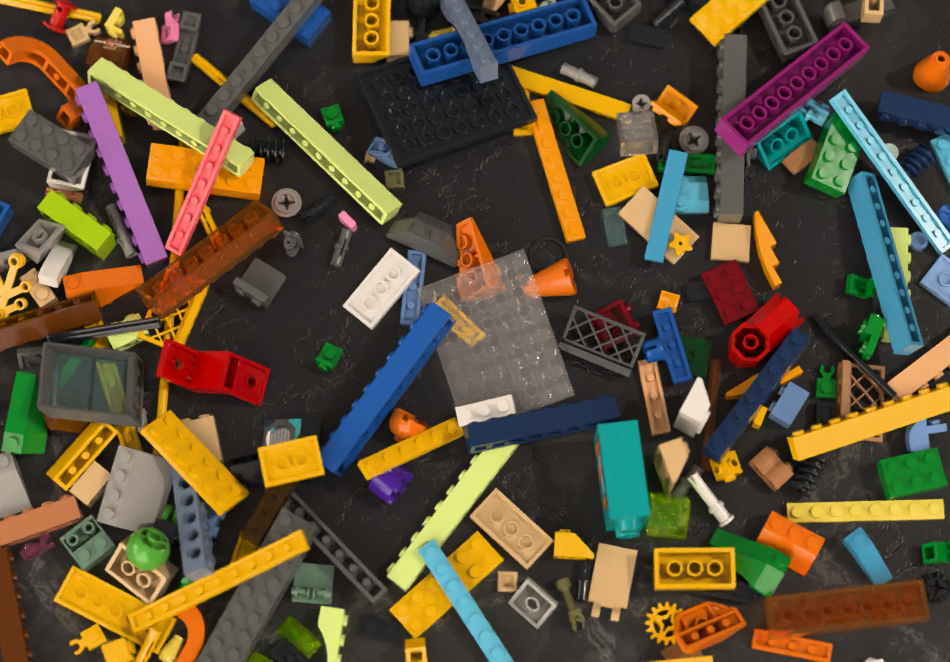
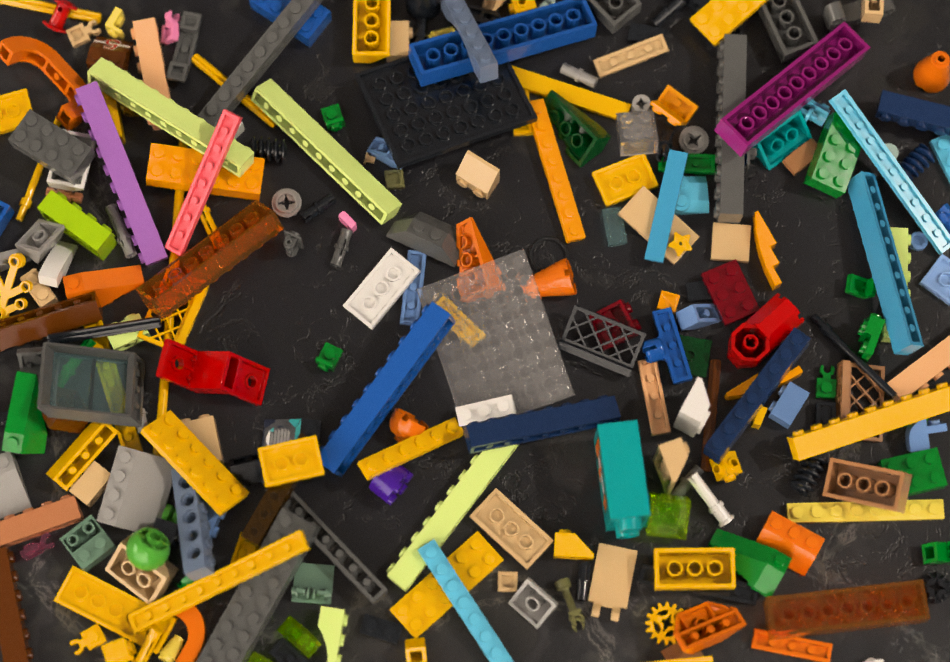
(26, 201): none -> yellow bar
(259, 283): dark grey bracket -> none
(477, 175): none -> tan slope
(630, 55): none -> tan tile
(697, 316): none -> medium blue slope
(771, 468): medium nougat brick -> none
(867, 485): none -> medium nougat brick
(867, 556): dark azure slope -> none

